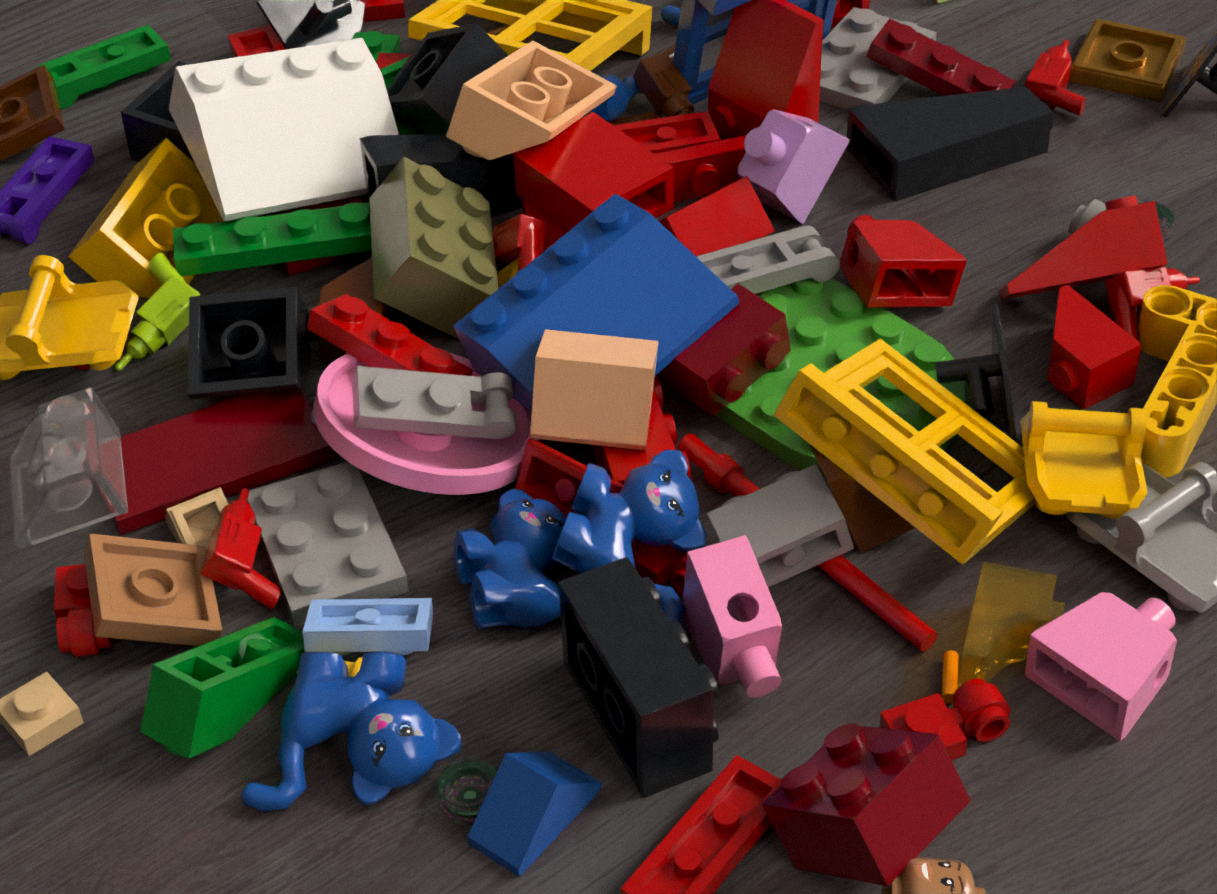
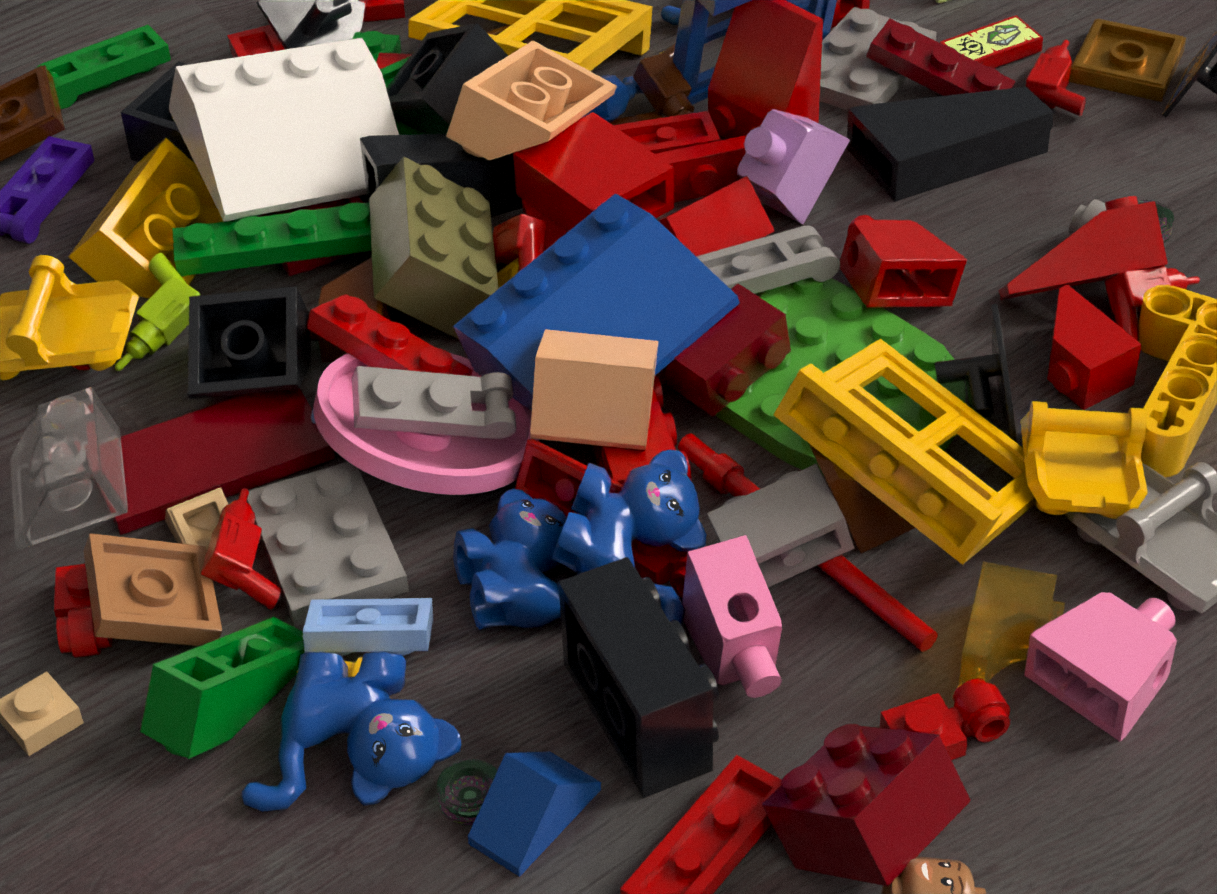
(949, 675): light orange piece -> none
(998, 42): none -> tile

